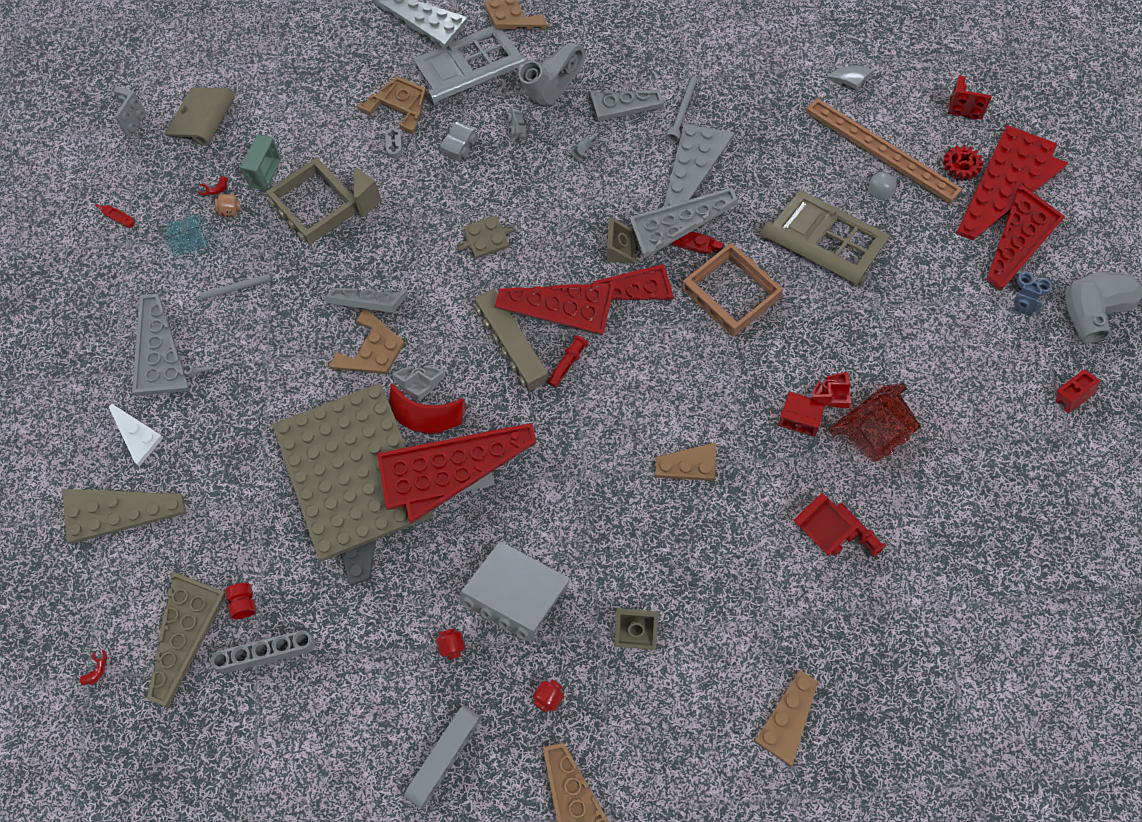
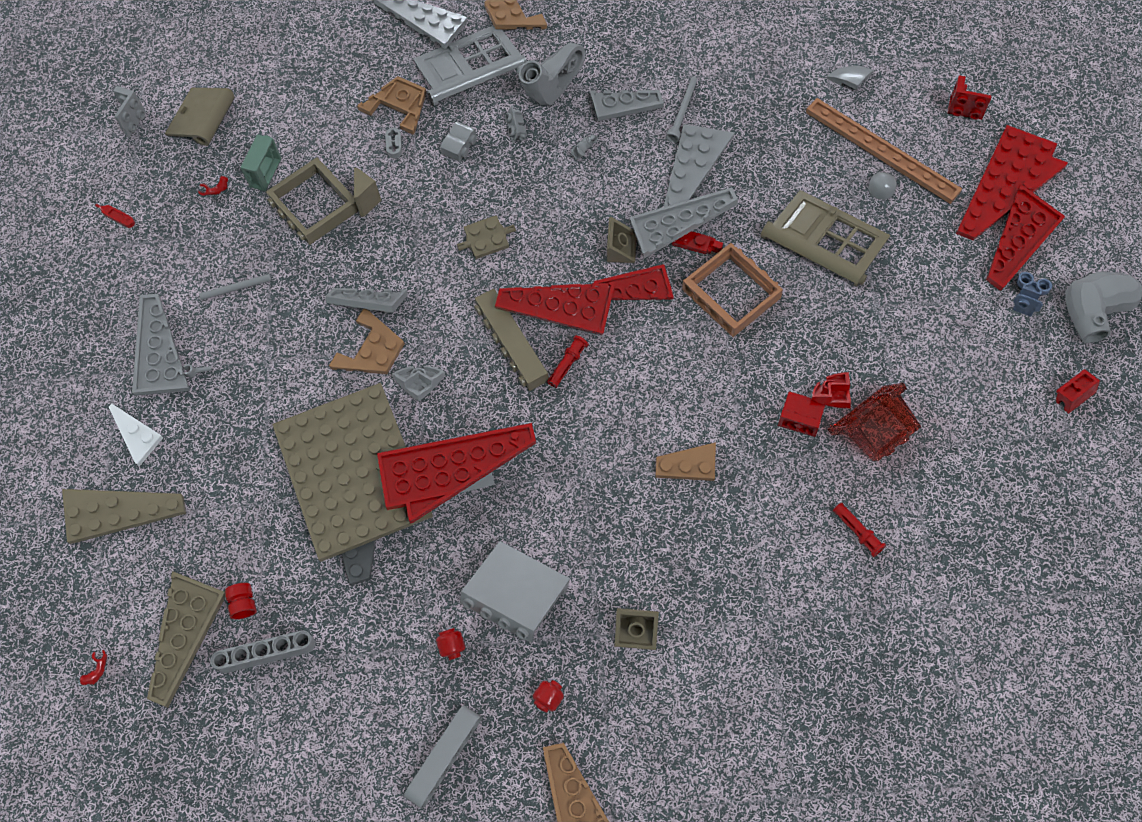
(186, 235): clear light blue bracket -> none
(227, 205): nougat head -> none
(425, 418): red windscreen -> none
(786, 724): medium nougat wing -> none
(826, 525): red panel -> none
(962, 162): red gear -> none

